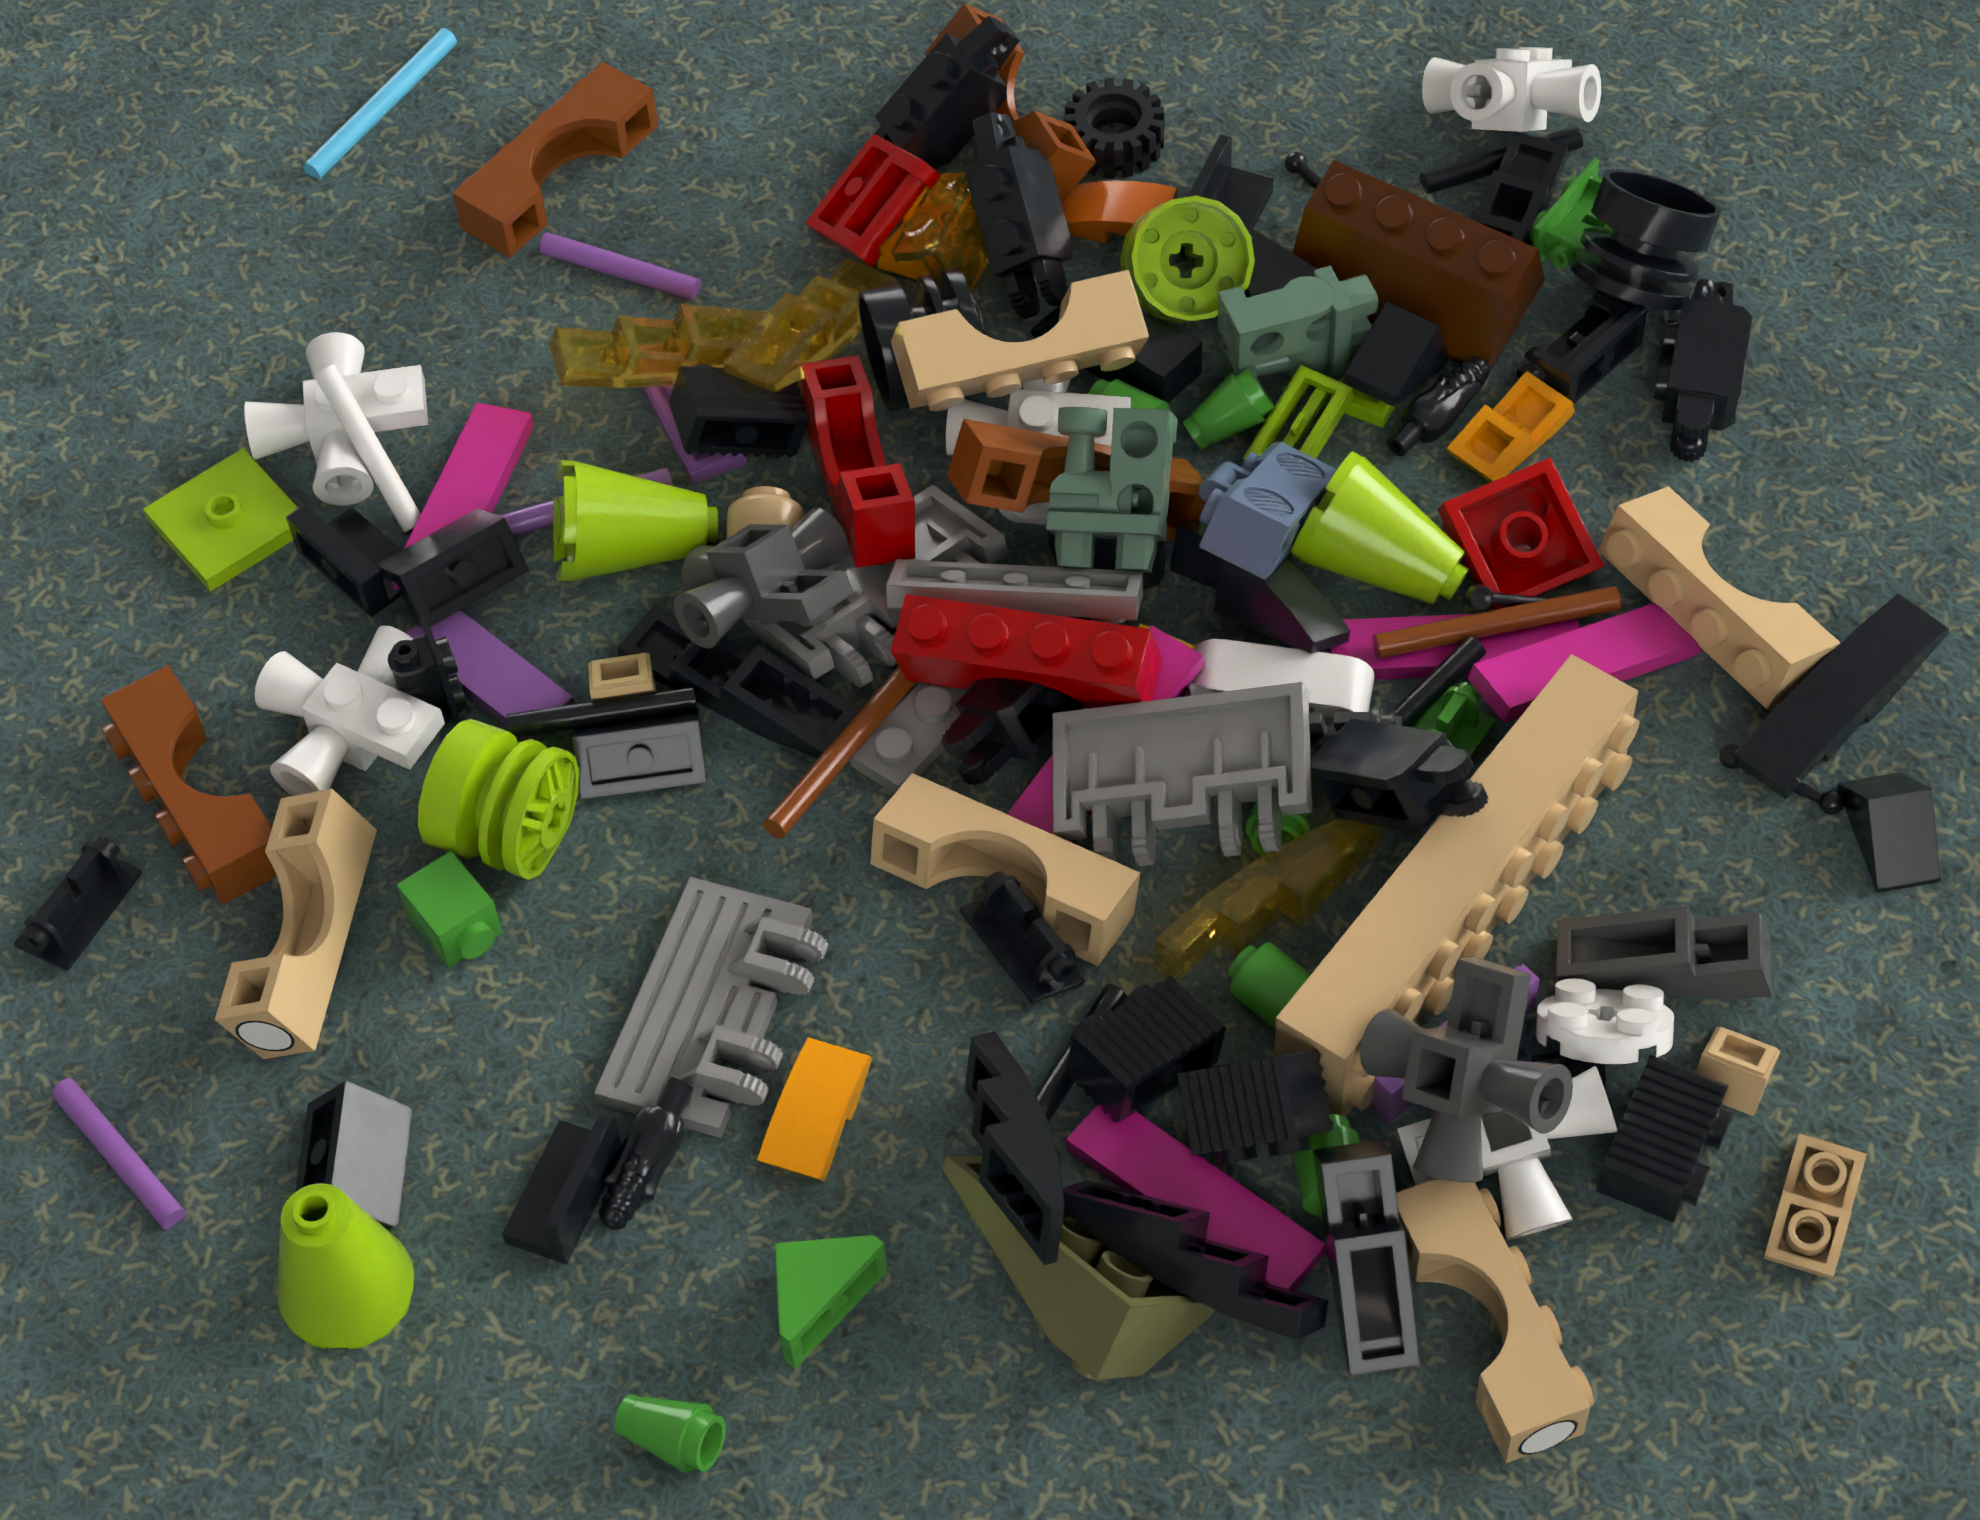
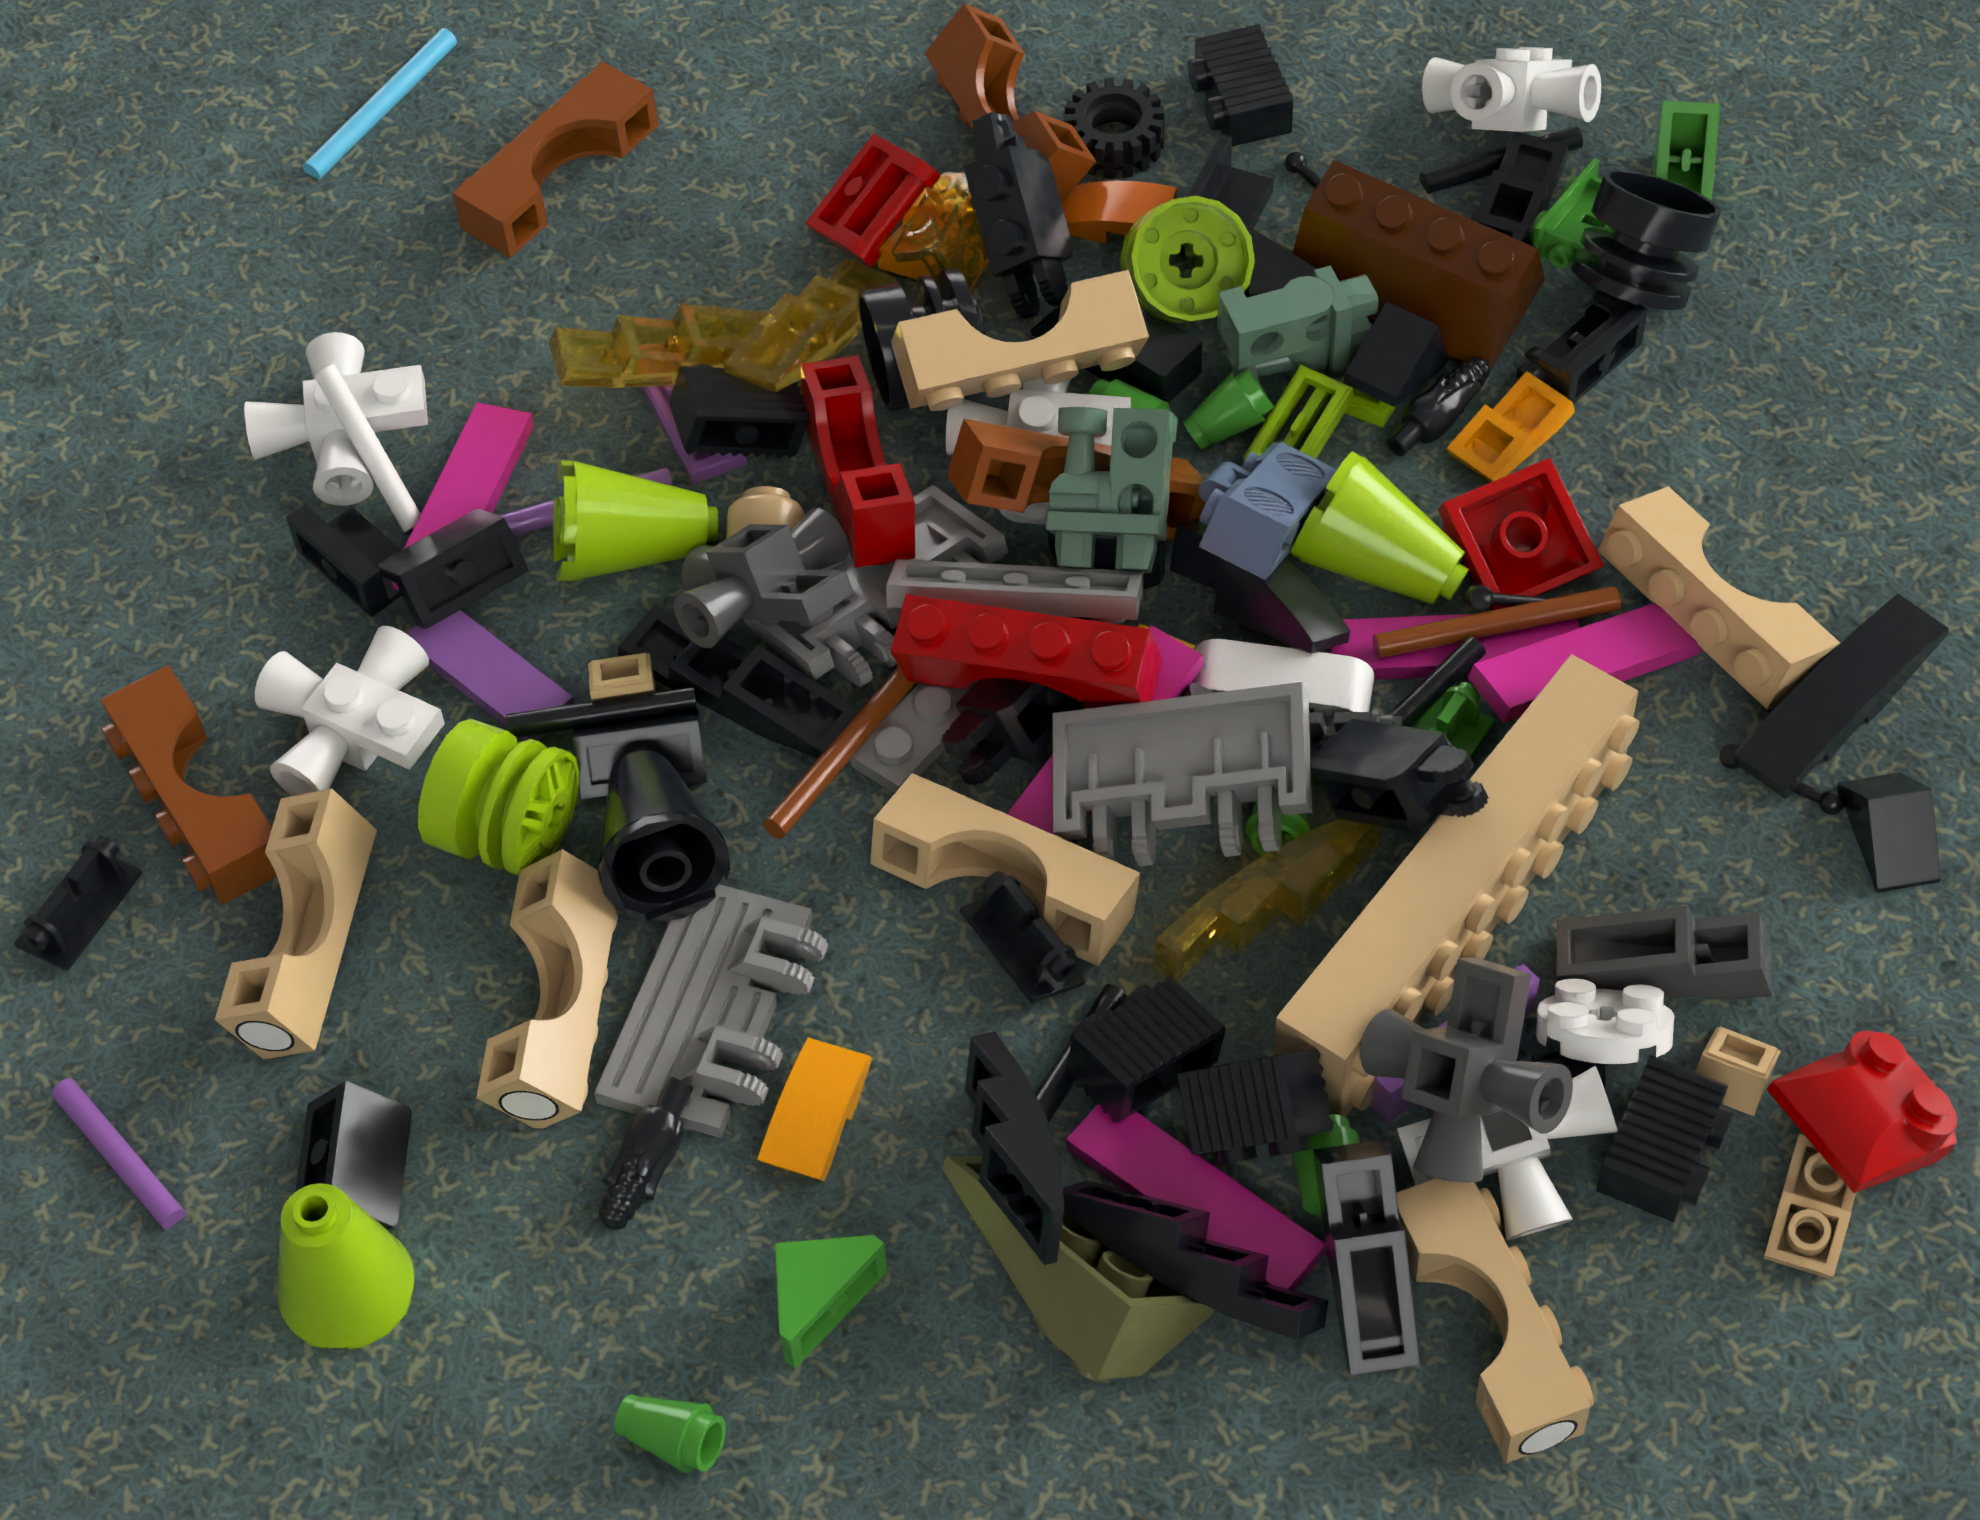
(224, 519): lime plate -> none
(427, 671): black hinge -> none
(450, 909): bright green brick -> none
(564, 1189): black panel -> none
(568, 926): none -> tan arch
(620, 266): medium lavender bar -> none
(658, 842): none -> black cone
(947, 92): black hinge -> none
(1241, 85): none -> black brick
(1265, 980): bright green brick -> none
(1687, 144): none -> bright green slope
(1706, 367): black hinge -> none
(1869, 1111): none -> red slope

